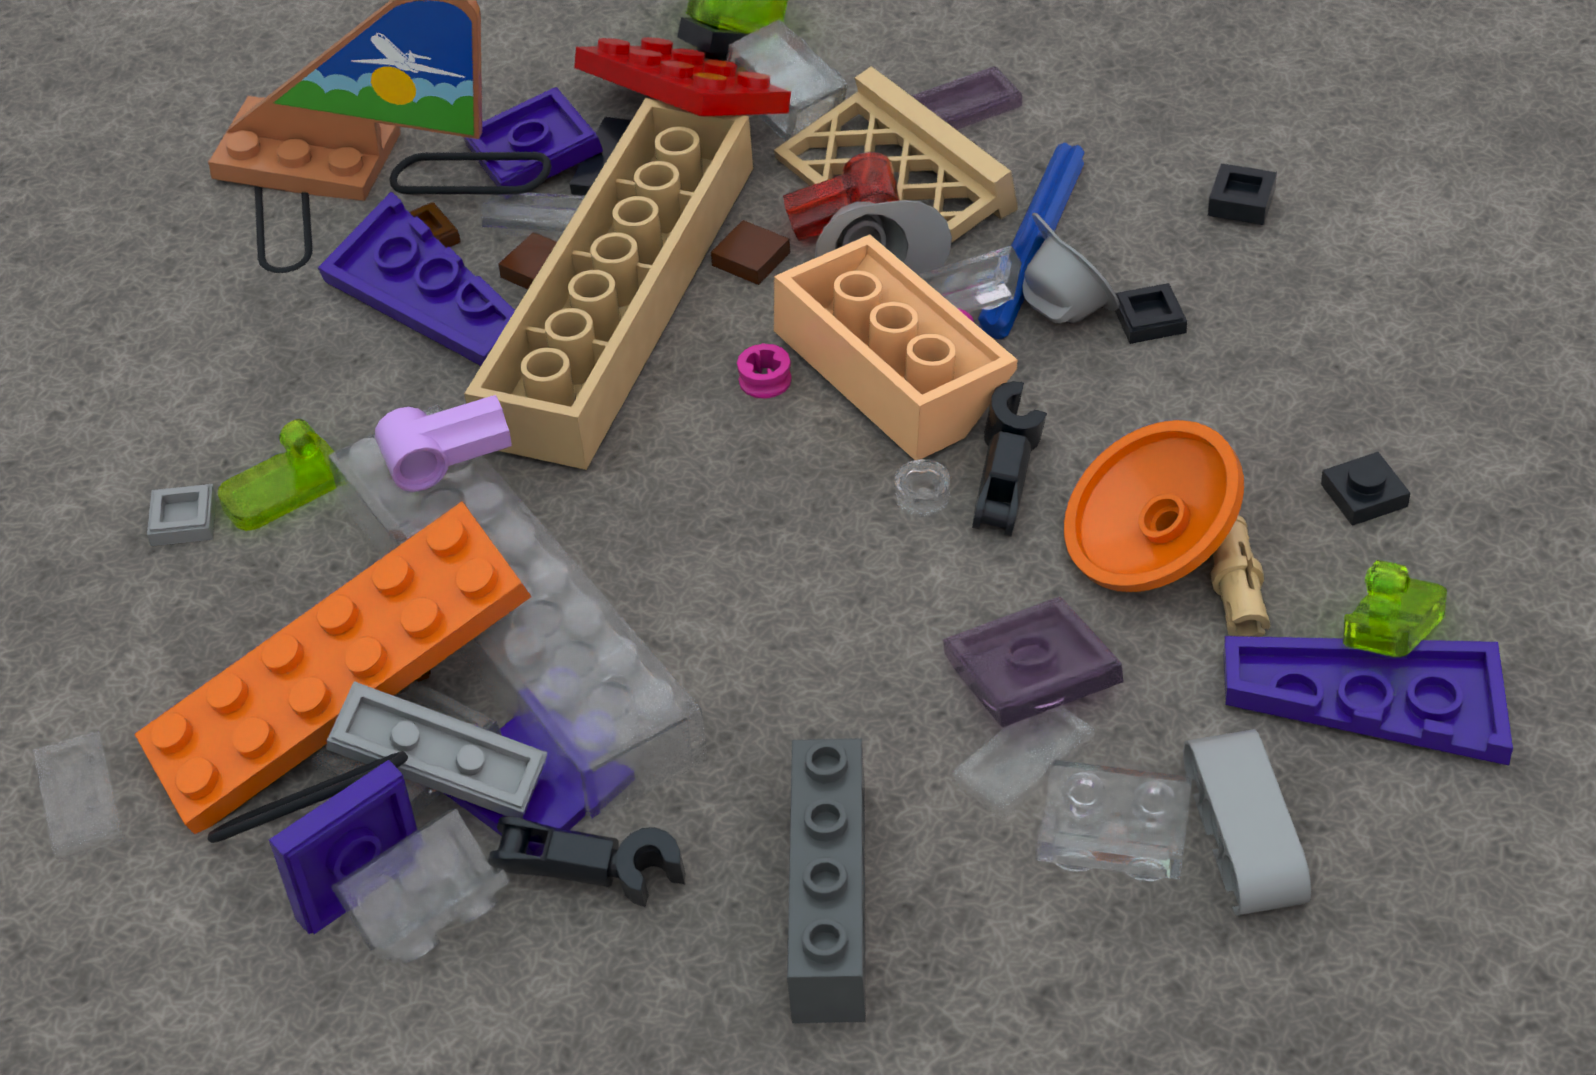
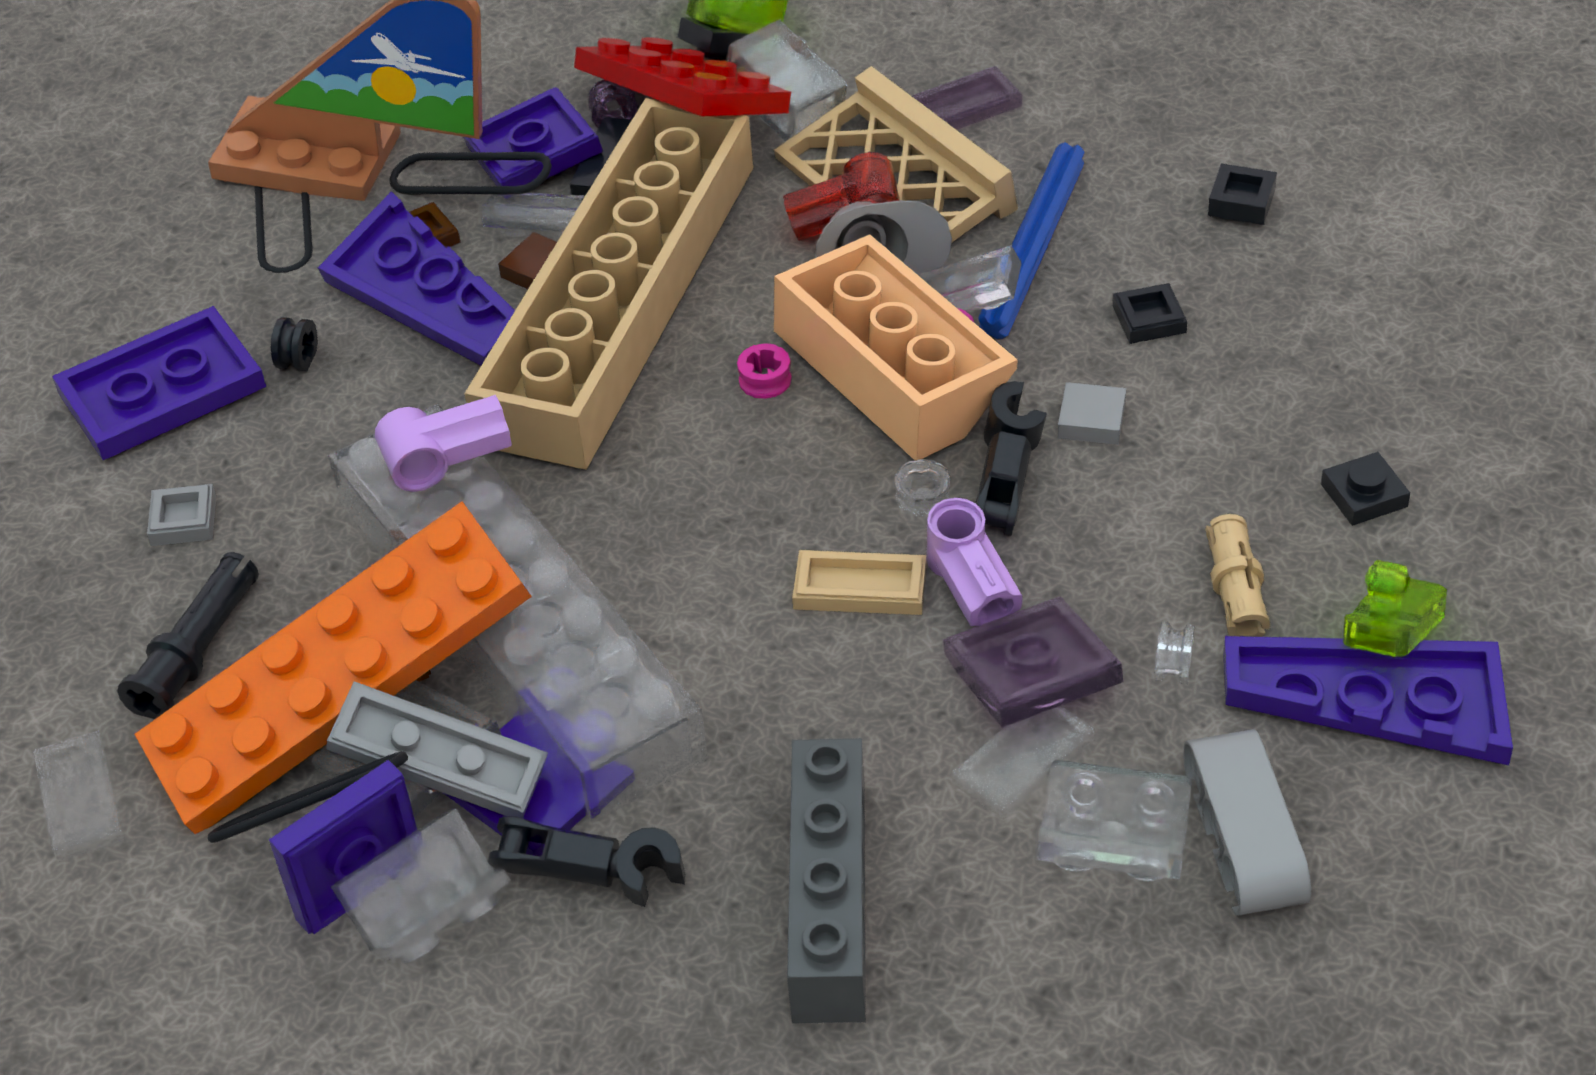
(158, 382): none -> dark purple plate
(178, 654): none -> black pin
(281, 481): clear neon green piece -> none
(293, 343): none -> black bush
(607, 91): none -> clear purple bush
(750, 252): reddish brown tile -> none
(860, 582): none -> tan tile
(969, 562): none -> lavender piece
(1063, 282): light grey piece -> none
(1092, 413): none -> light grey tile
(1154, 506): orange dish -> none
(1174, 652): none -> clear bush

